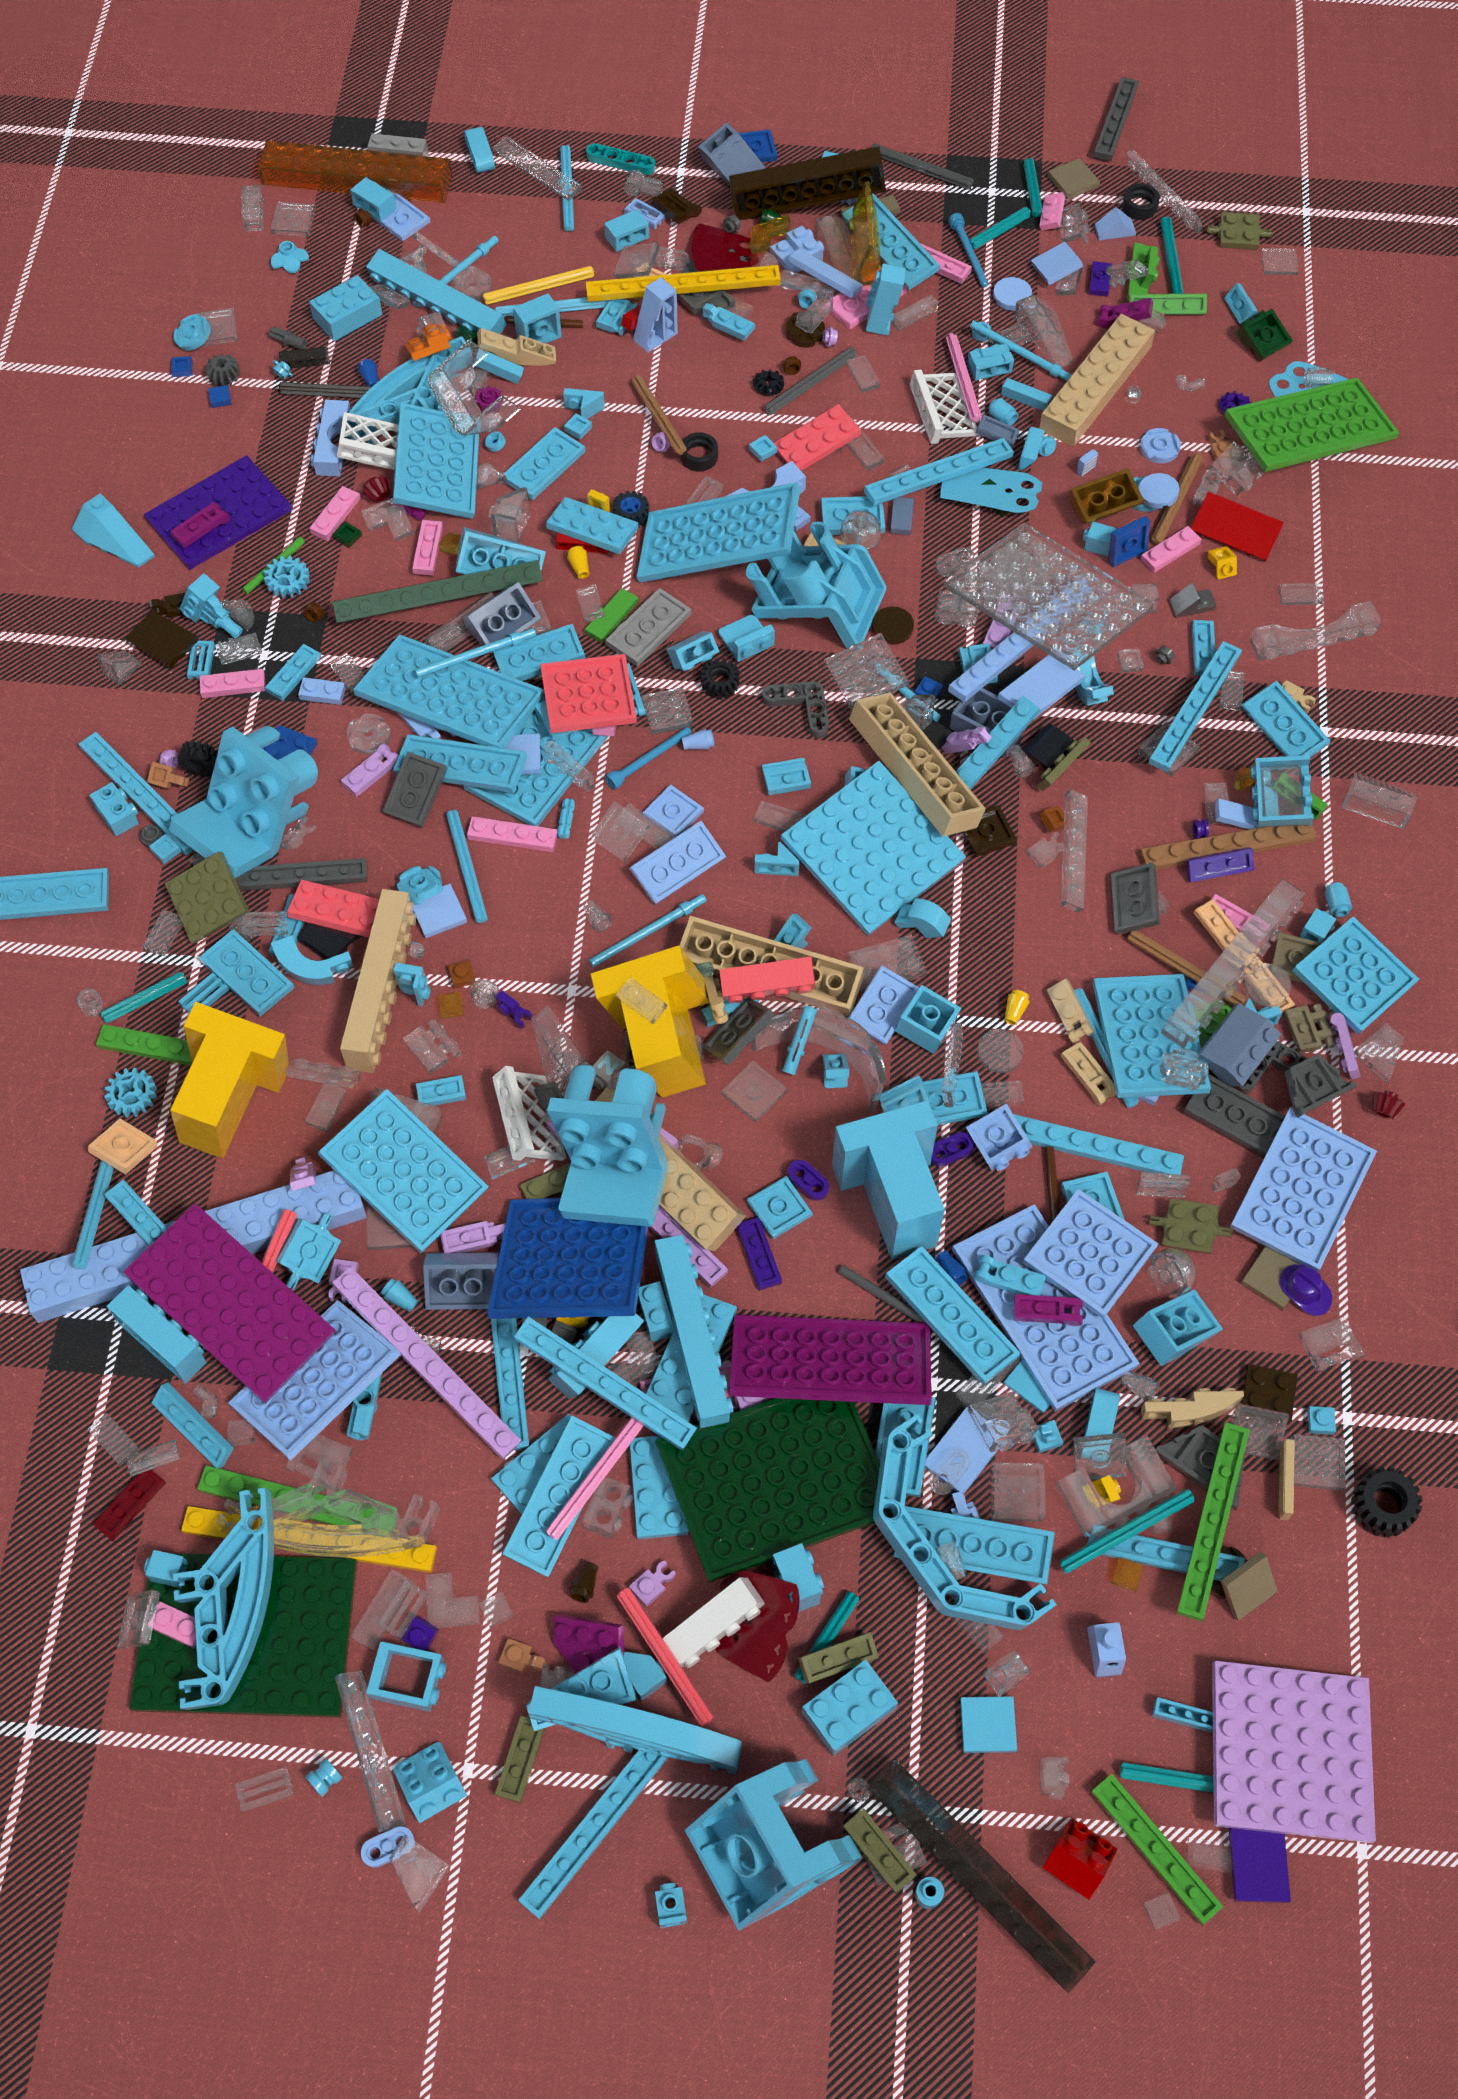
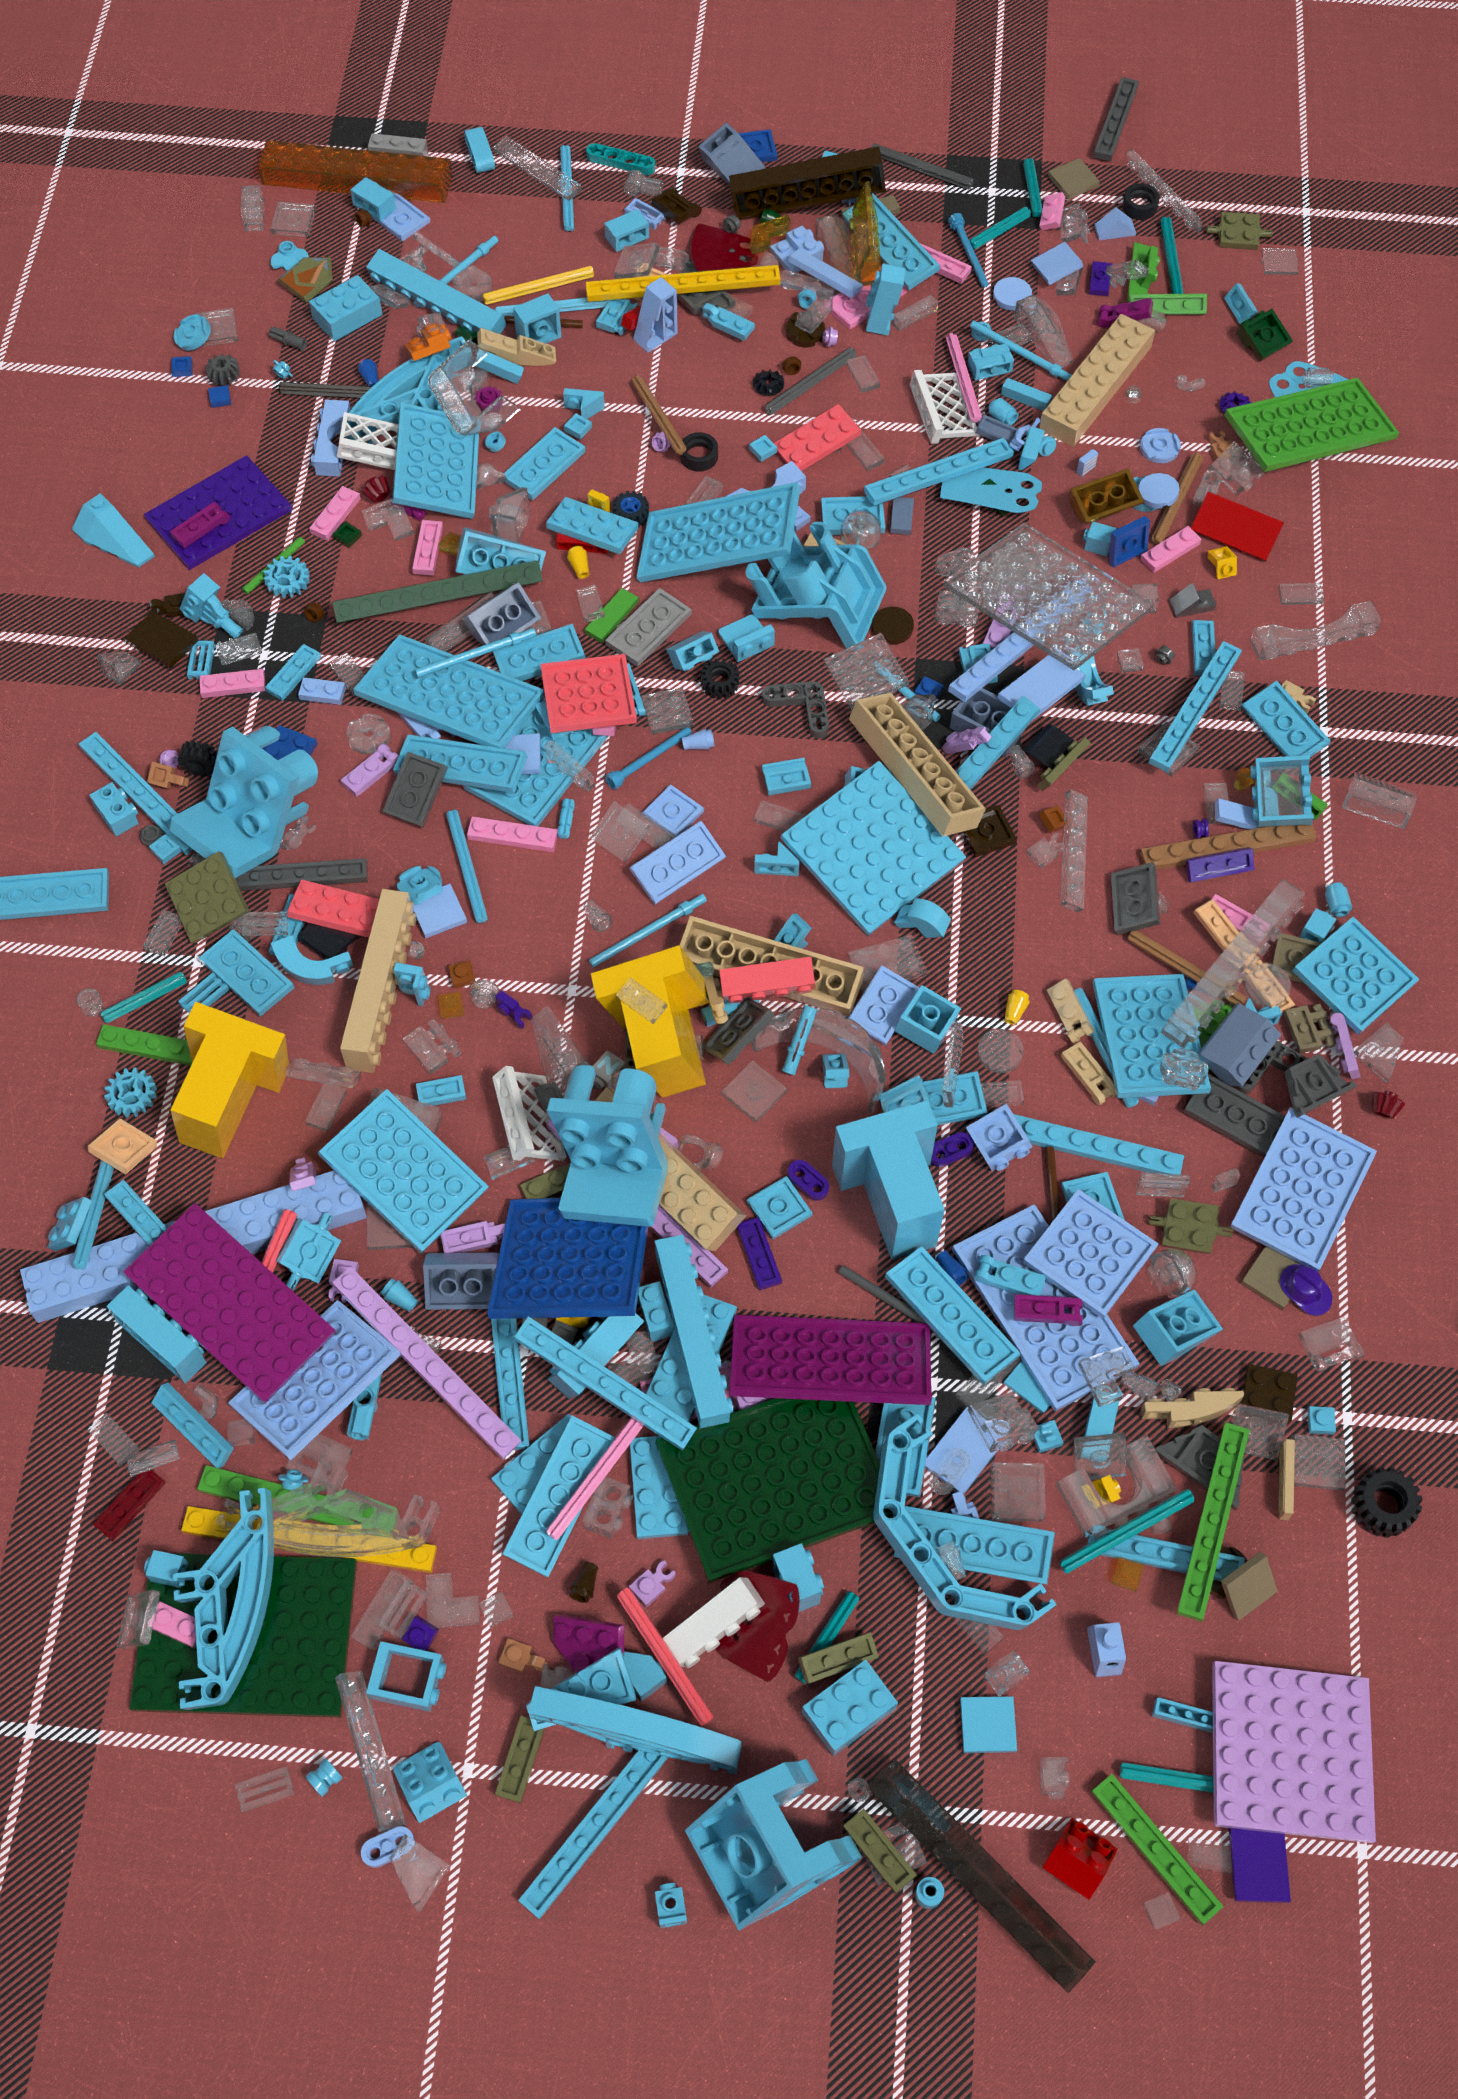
(69, 1224): none -> medium azure plate
(293, 1479): none -> medium azure plate
(305, 357): clear smoke piece -> none
(308, 277): none -> tile
(1017, 442): none -> light blue piece
(1100, 1373): none -> clear plate
(1170, 1390): none -> clear arm

